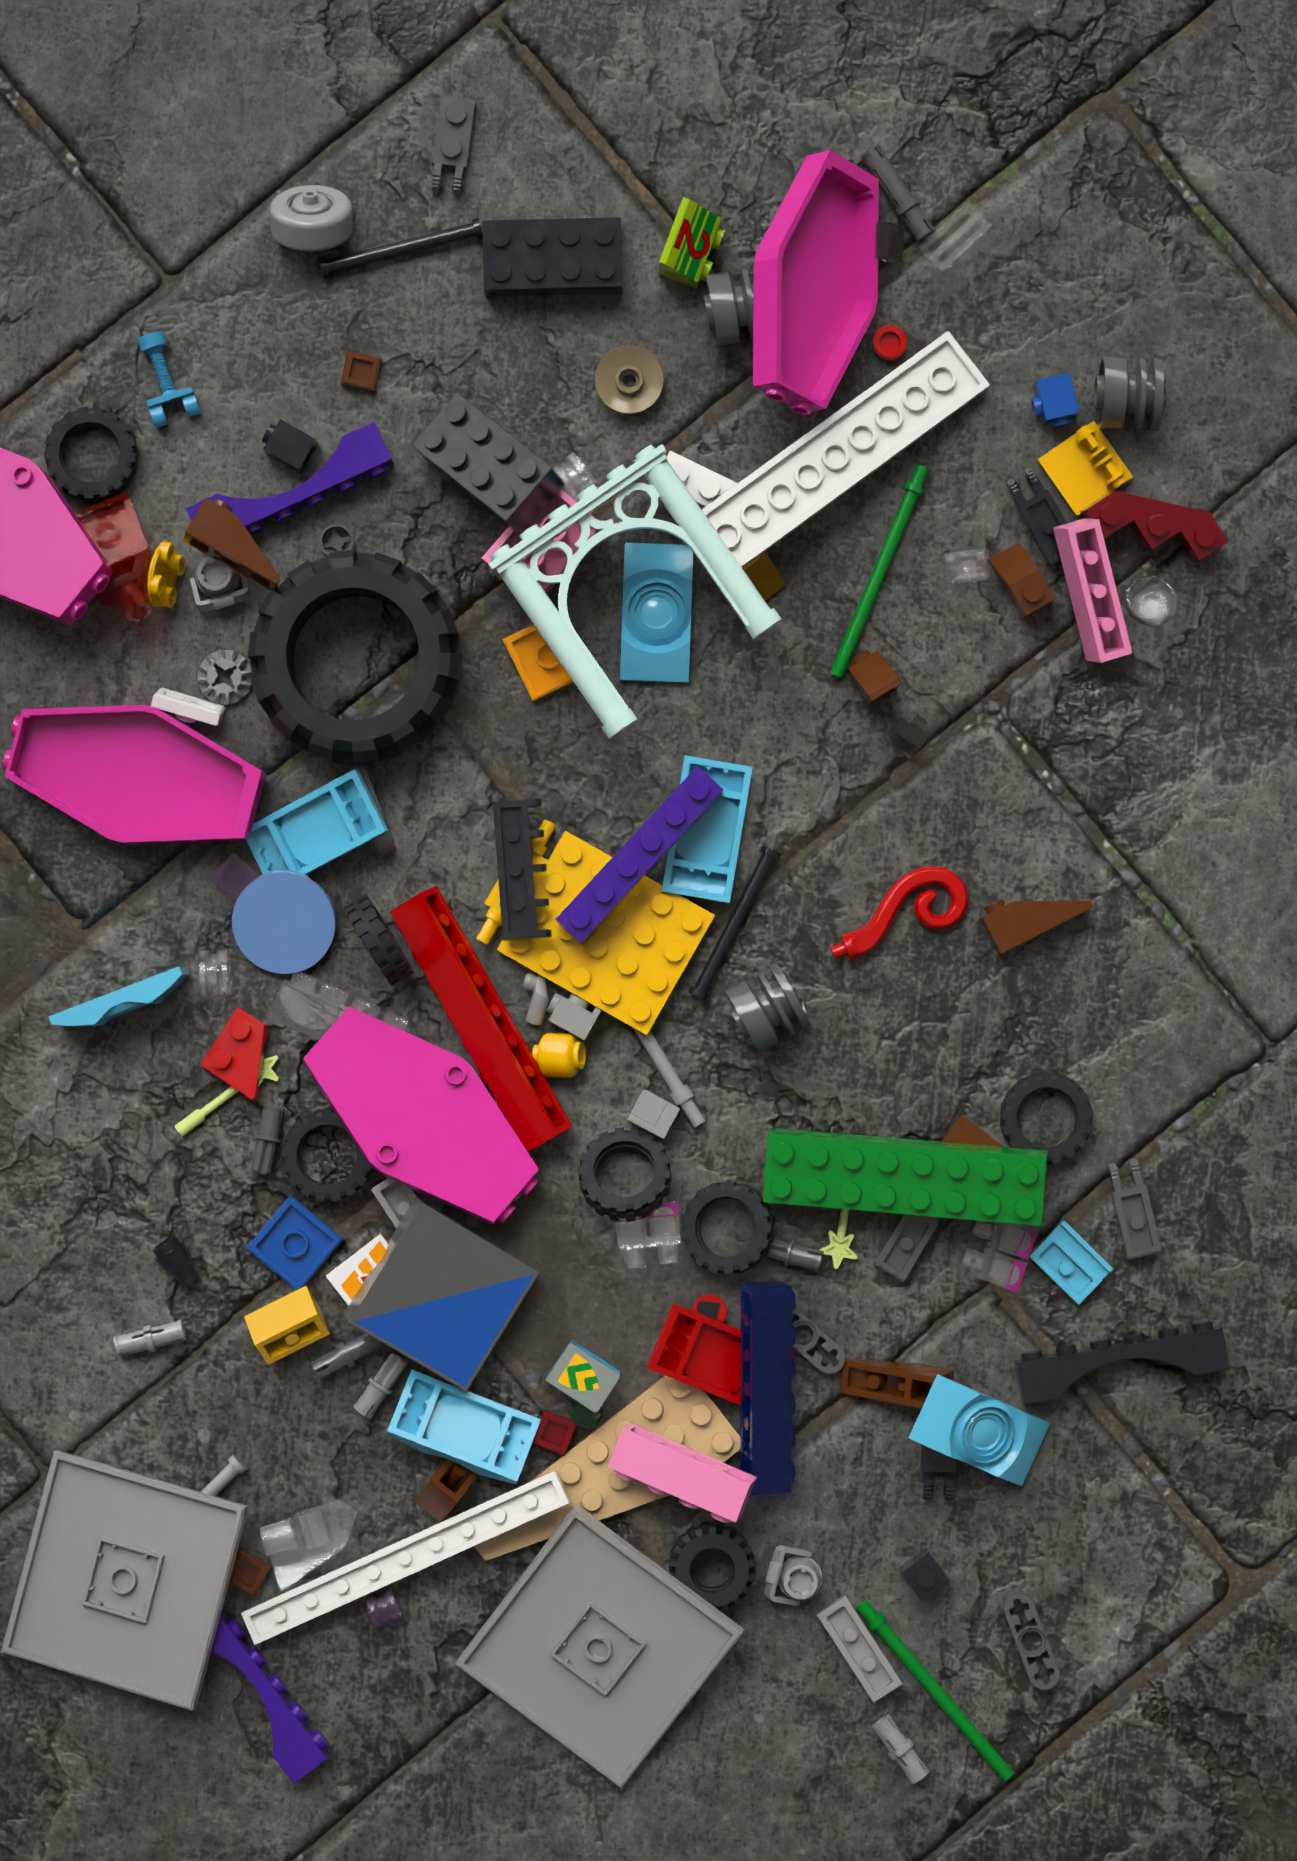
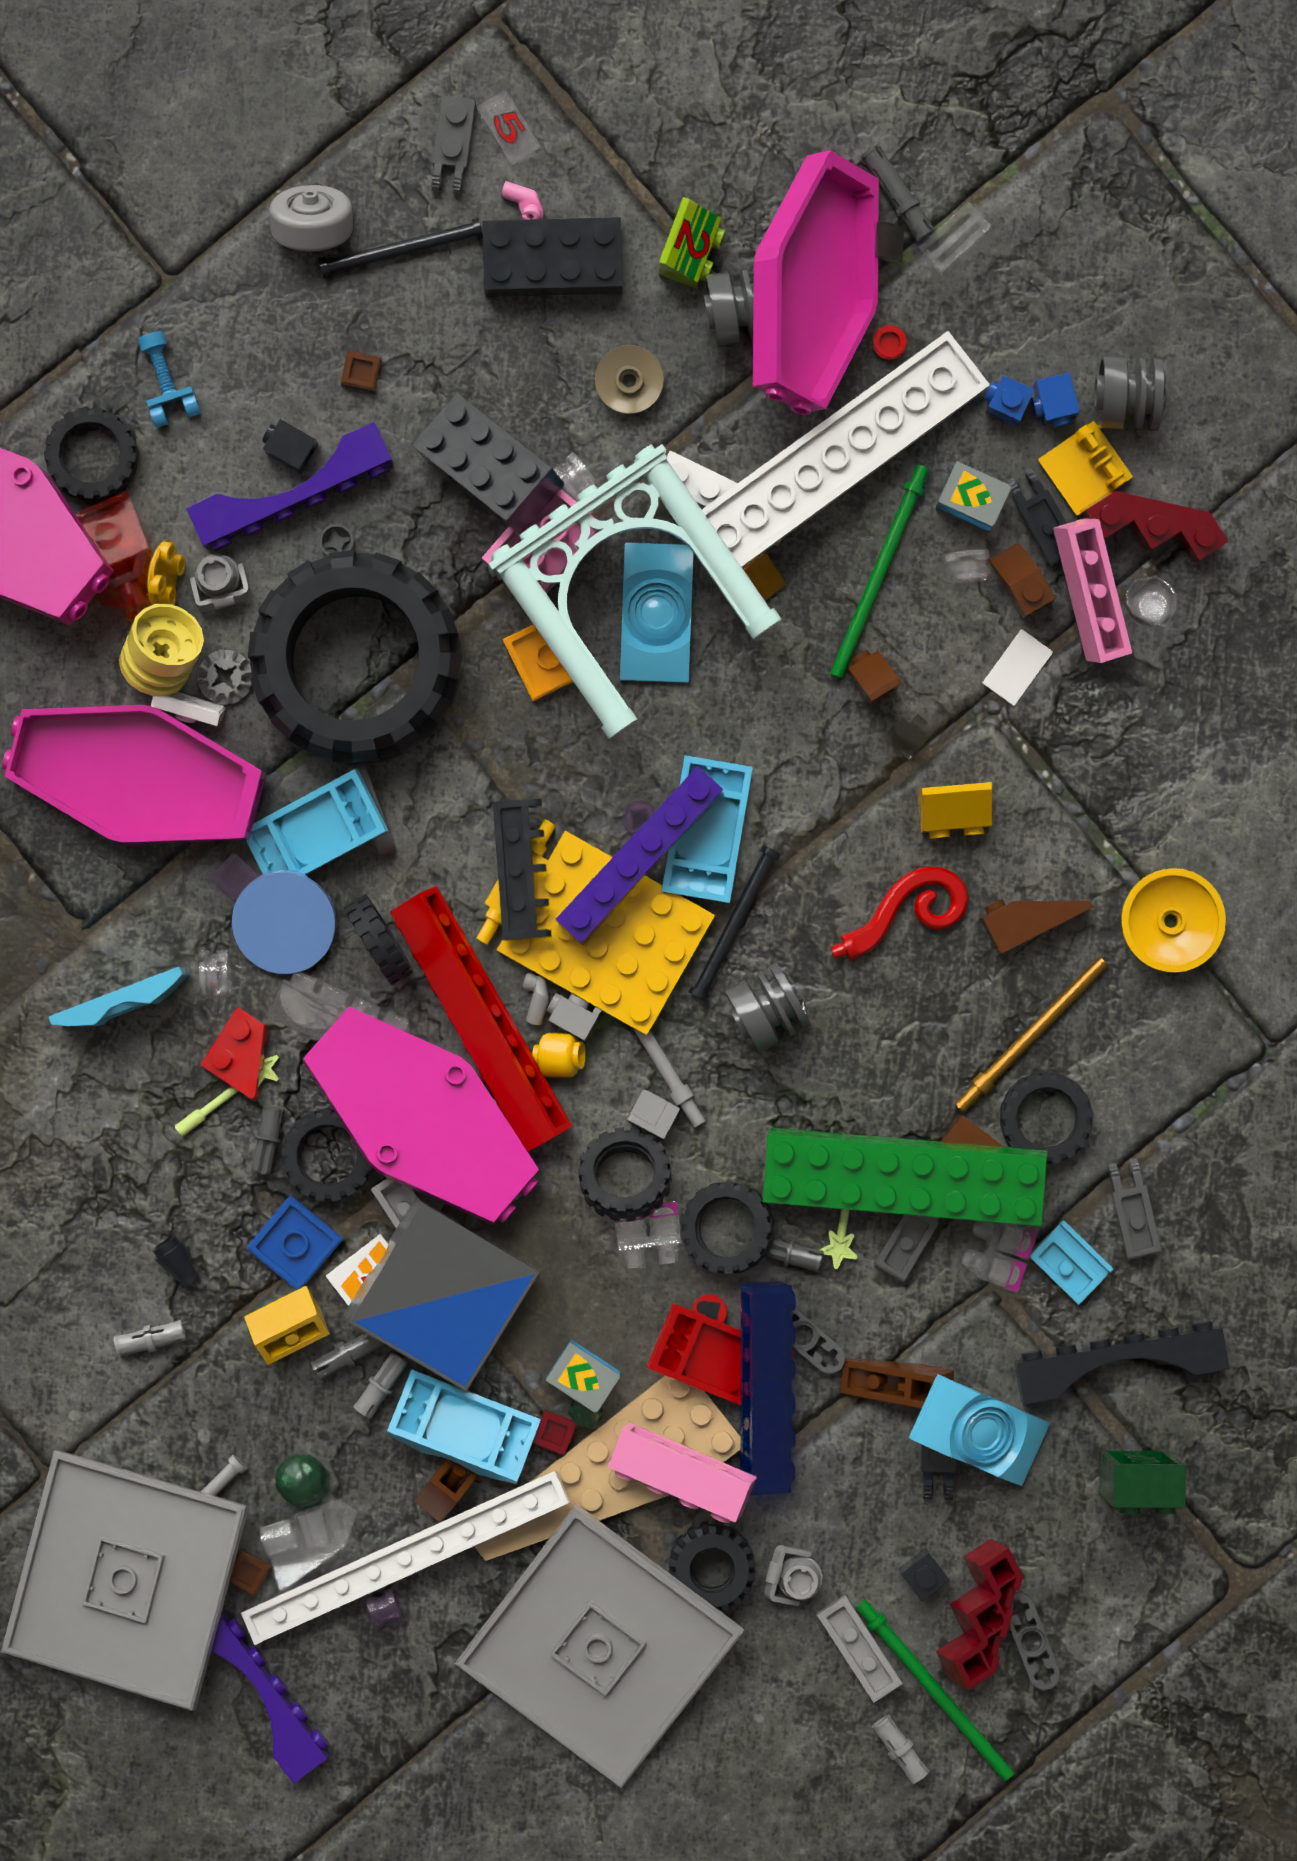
(161, 650): none -> light yellow wheel
(224, 538): reddish brown slope -> none
(302, 1480): none -> clear green hair
(509, 128): none -> clear tile
(526, 198): none -> bright pink arm
(635, 815): none -> clear purple wheel
(955, 808): none -> yellow slope
(973, 496): none -> piece
(982, 1615): none -> dark red brick
(984, 1082): none -> pearl gold bar
(1008, 400): none -> blue brick
(1017, 667): none -> white sticker
(1142, 1481): none -> dark green brick
(1197, 913): none -> yellow dish

